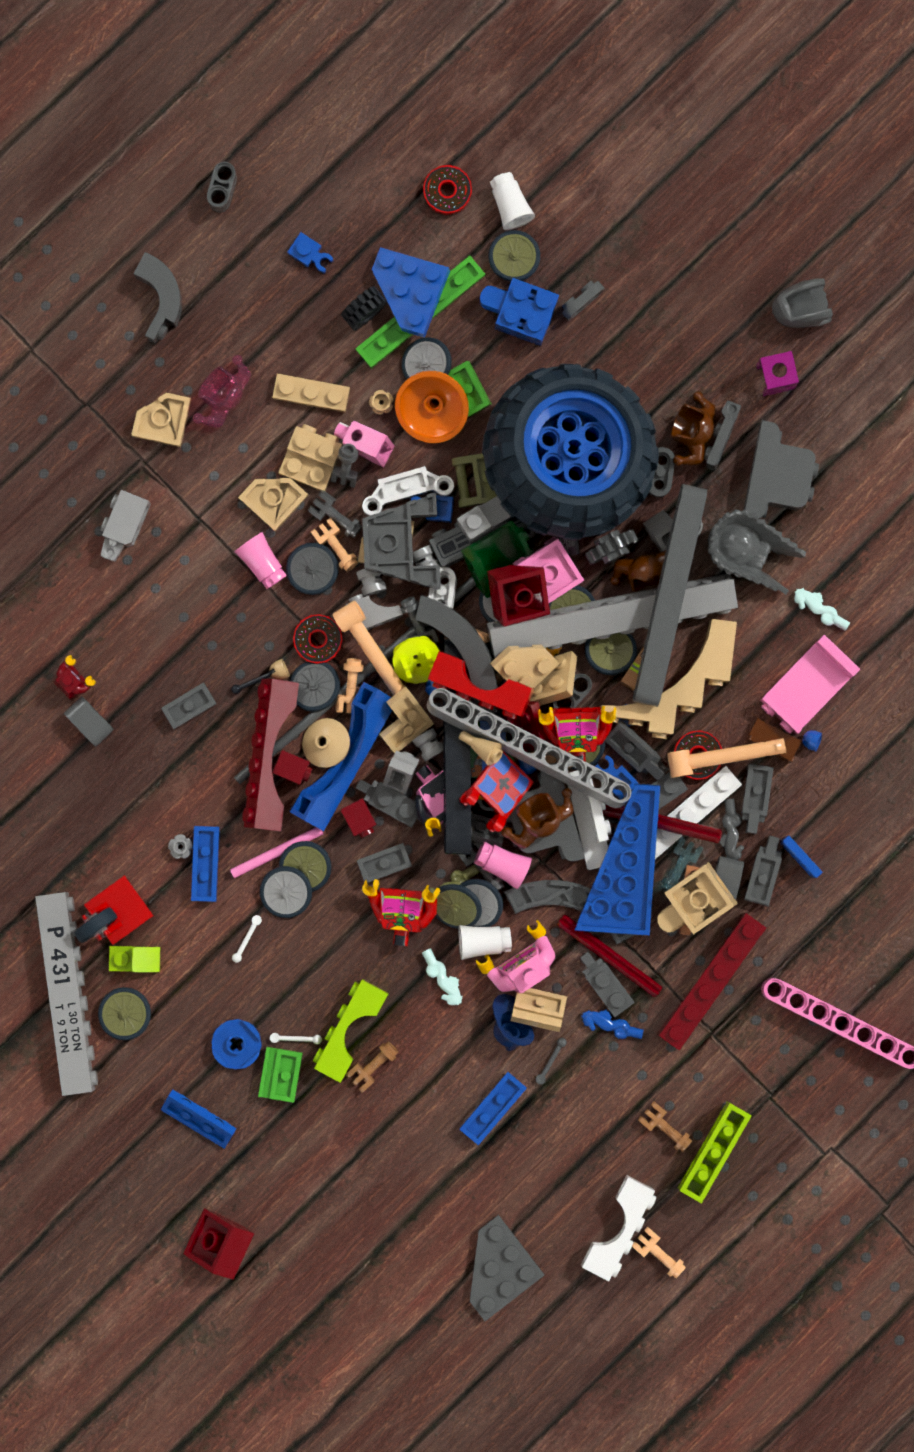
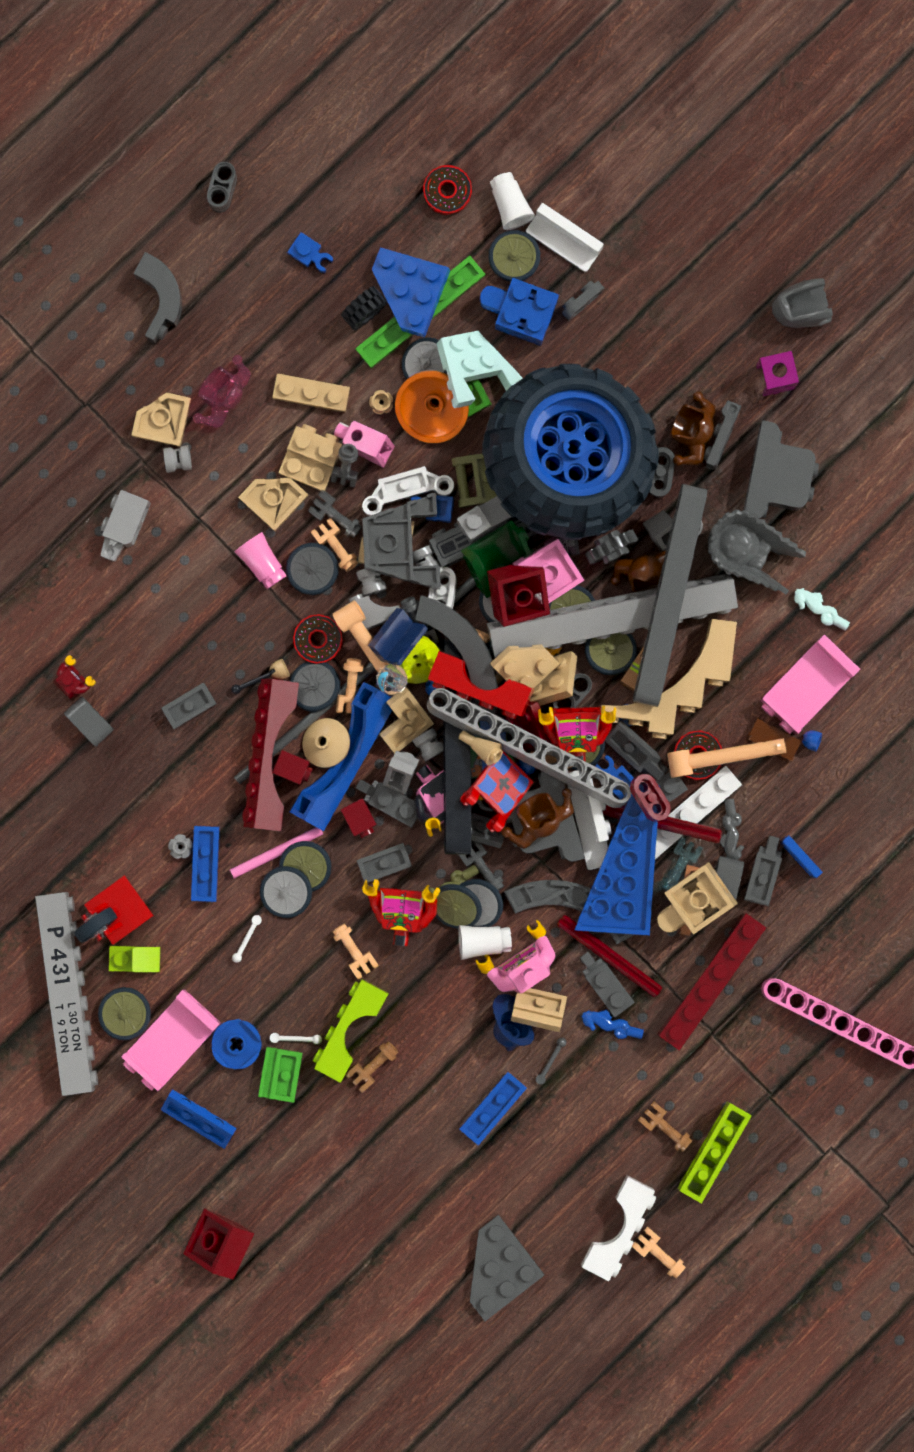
(170, 1041): none -> bright pink panel
(171, 458): none -> light grey wheel
(342, 933): none -> light nougat hinge
(391, 679): none -> clear piece
(397, 638): none -> dark blue panel
(449, 985): light aqua animal -> none
(472, 358): none -> light aqua wing
(503, 863): bright pink plant -> none
(564, 238): none -> white panel
(650, 796): none -> dark red plate
(756, 796): dark grey hinge -> none

